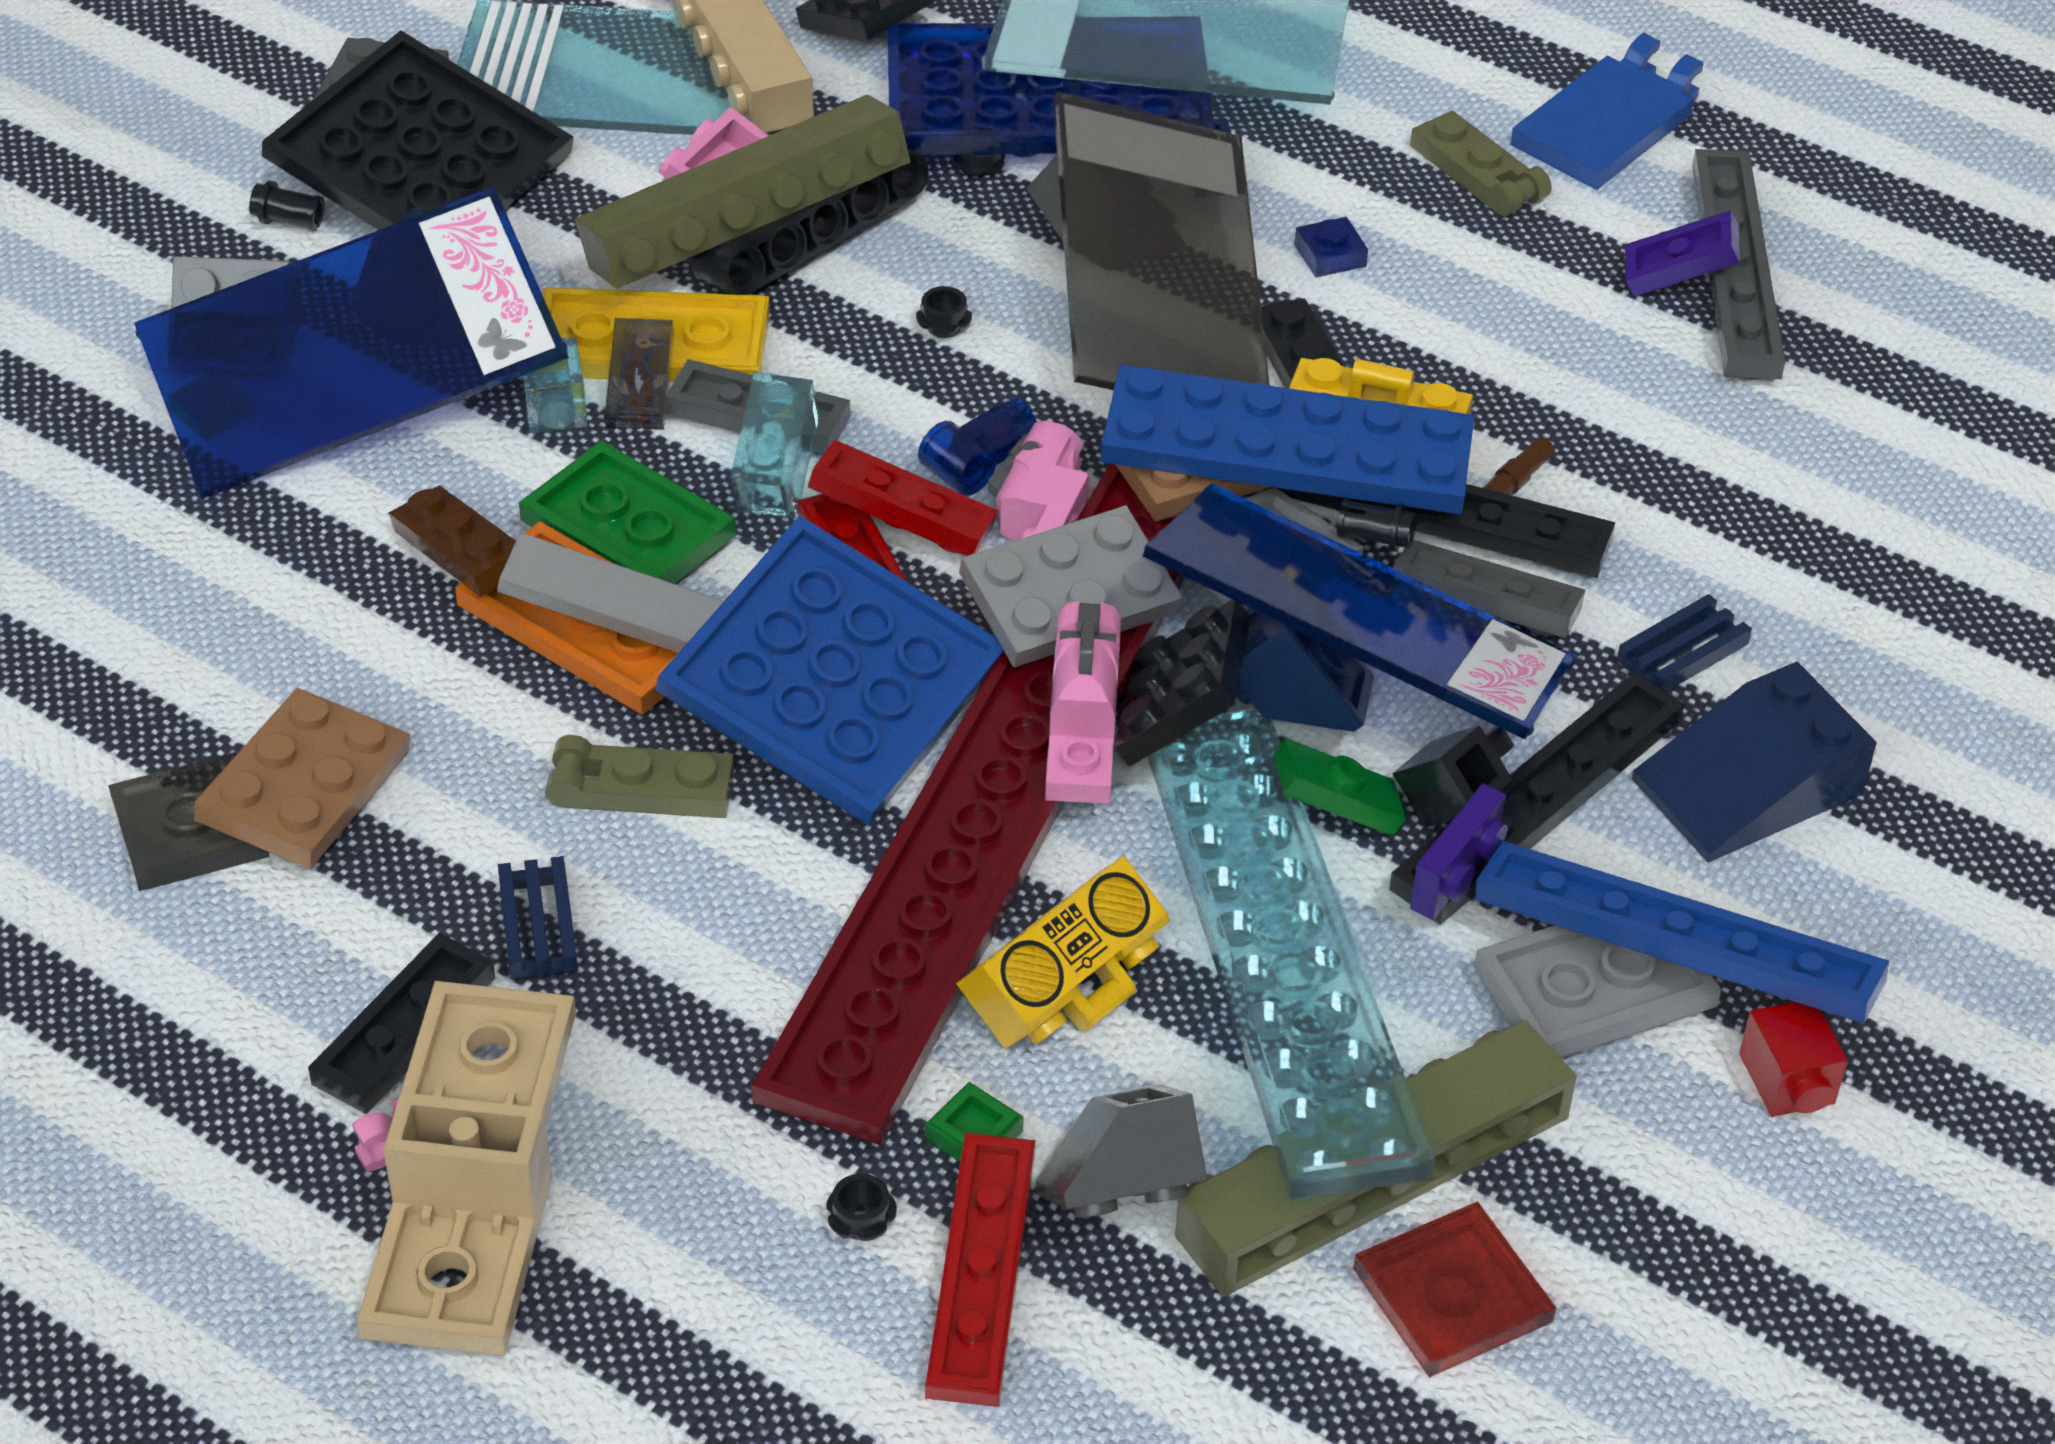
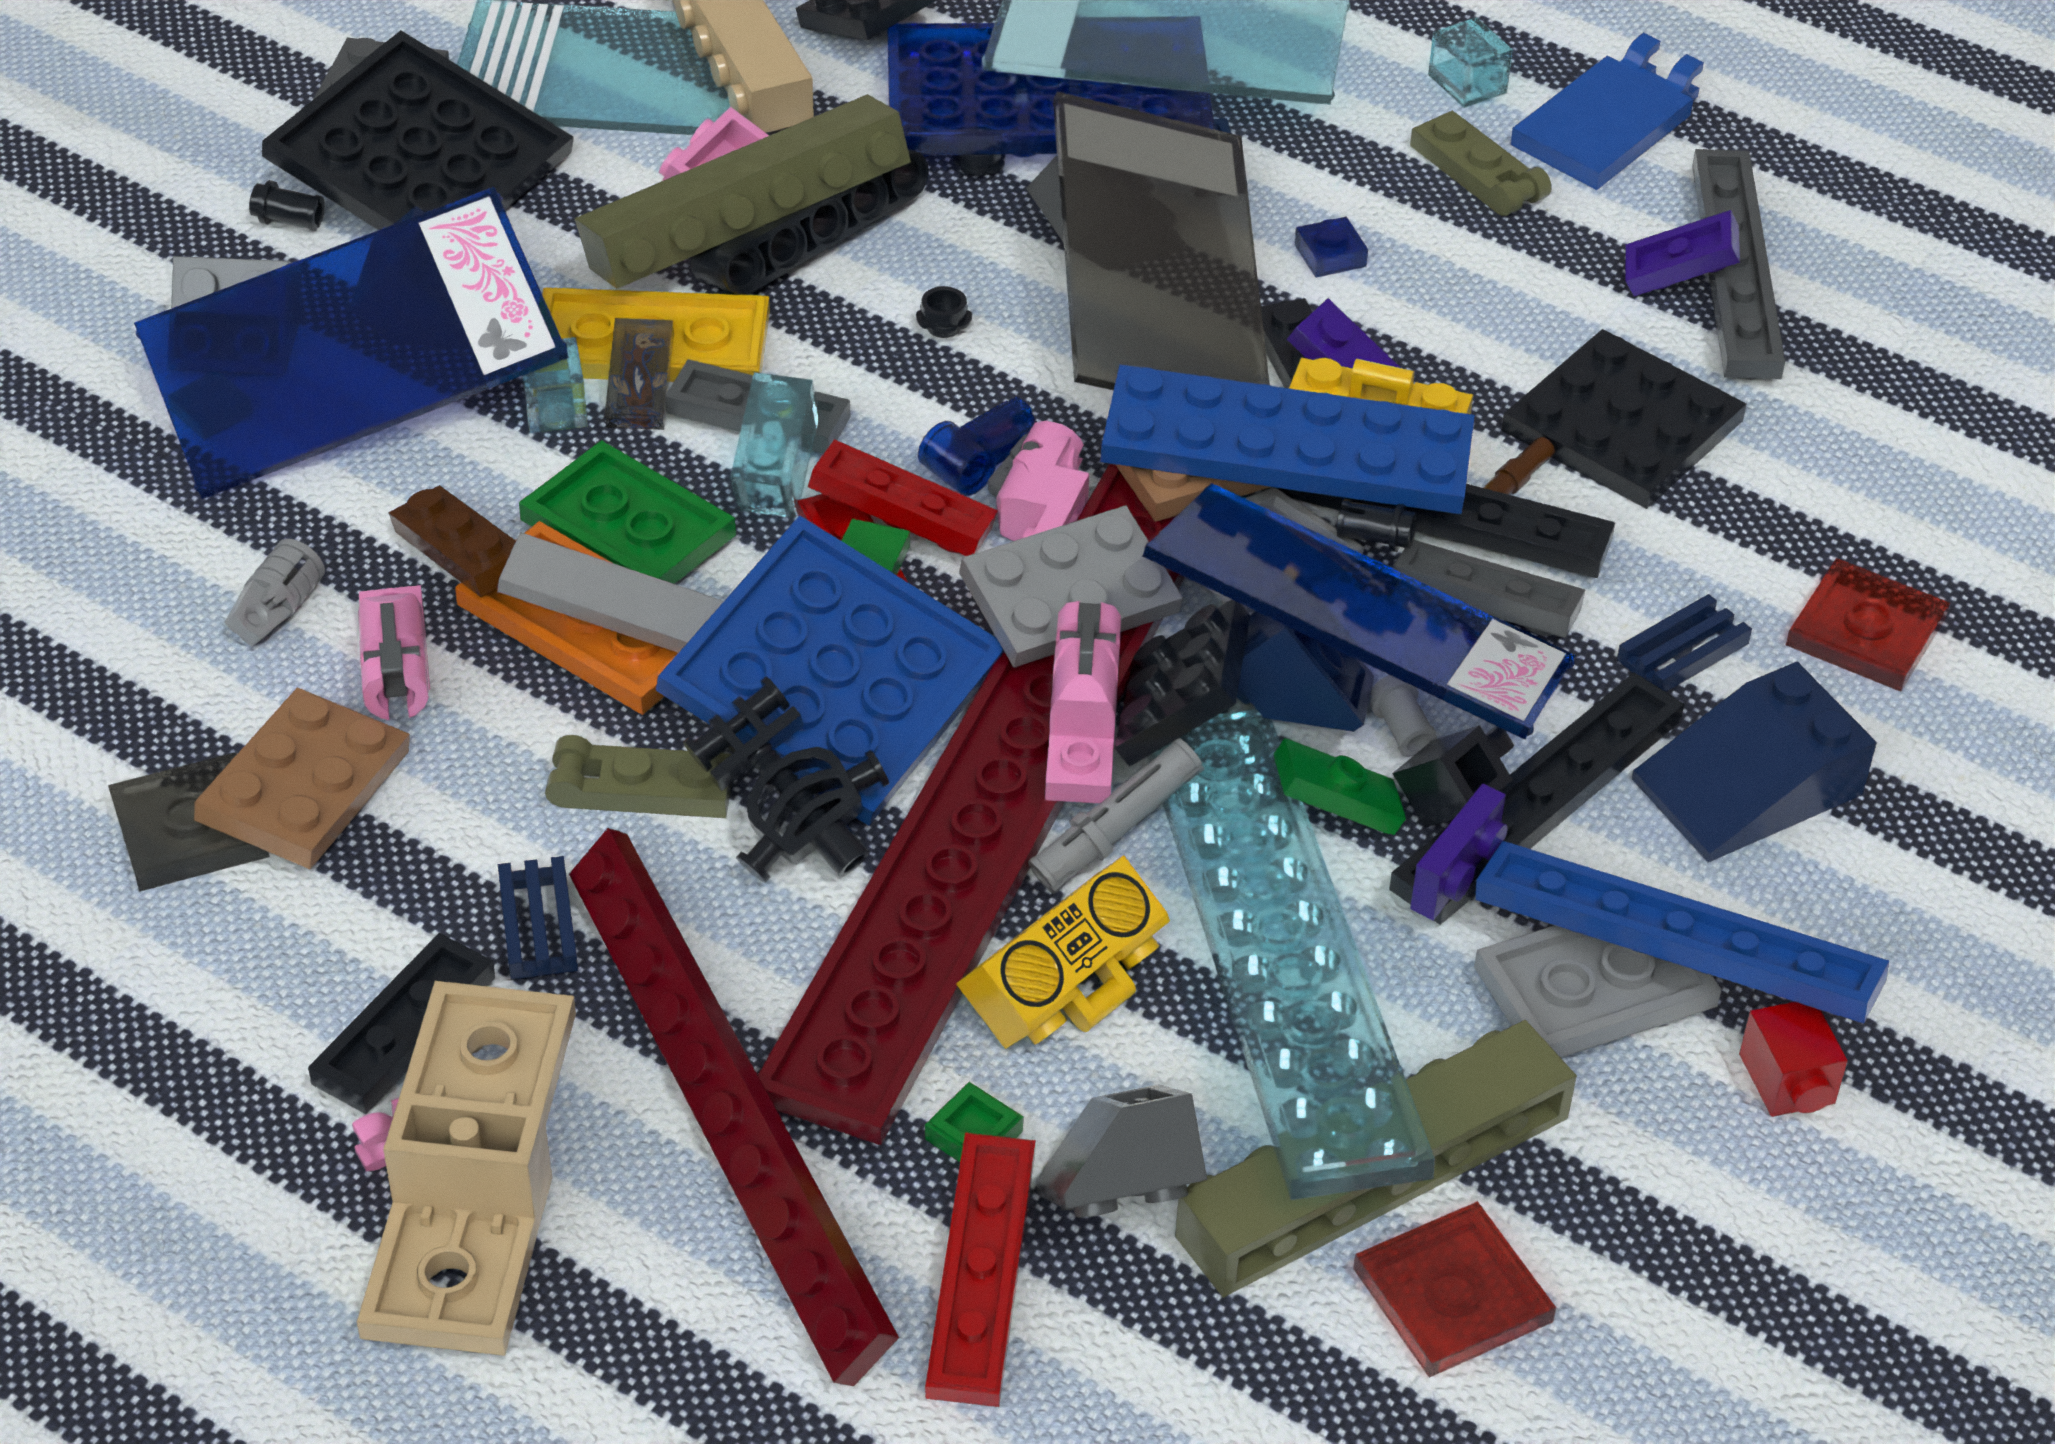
(269, 601): none -> light grey hinge
(393, 649): none -> bright pink plate
(734, 1112): none -> dark red plate
(818, 821): none -> black piece
(860, 1193): black plate -> none
(879, 543): none -> green tile
(1096, 832): none -> light grey pin
(1336, 337): none -> dark purple plate
(1399, 707): none -> light grey pin
(1470, 62): none -> clear light blue brick
(1625, 417): none -> black plate
(1868, 624): none -> clear red tile

